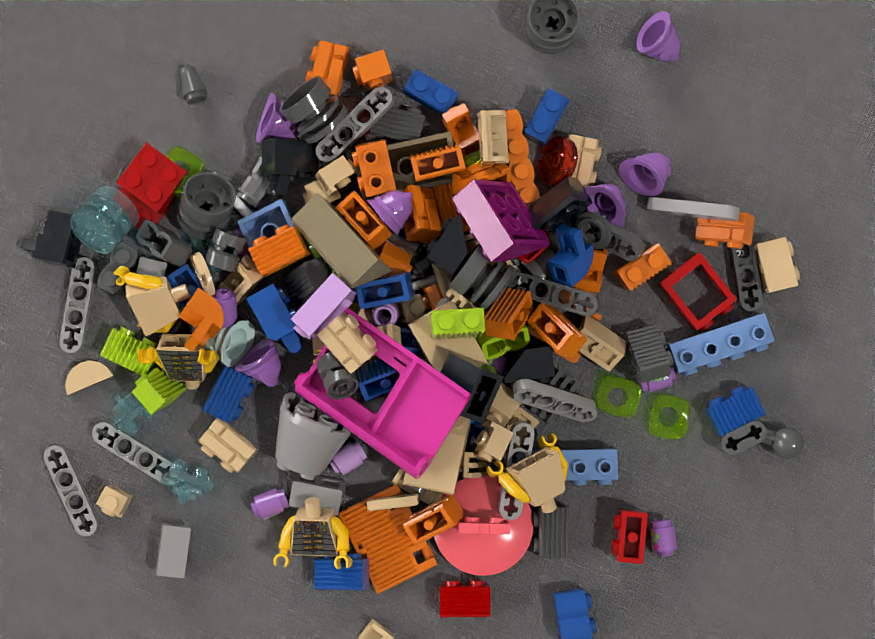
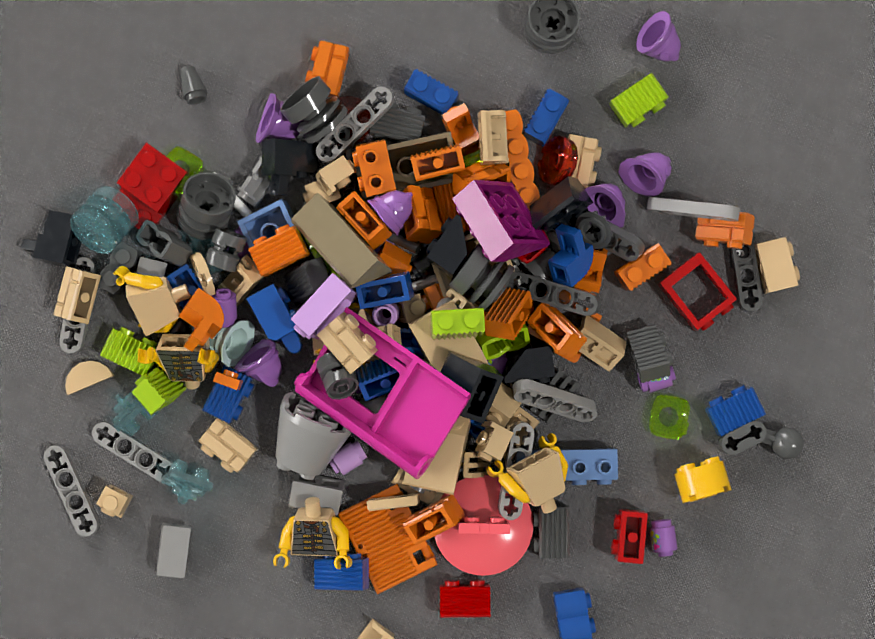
(77, 295): none -> tan brick
(229, 379): none -> orange plate
(270, 503): medium lavender brick -> none
(372, 70): orange brick -> none
(633, 391): clear neon green piece -> none
(639, 100): none -> lime brick
(702, 481): none -> yellow brick
(721, 343): medium blue brick -> none

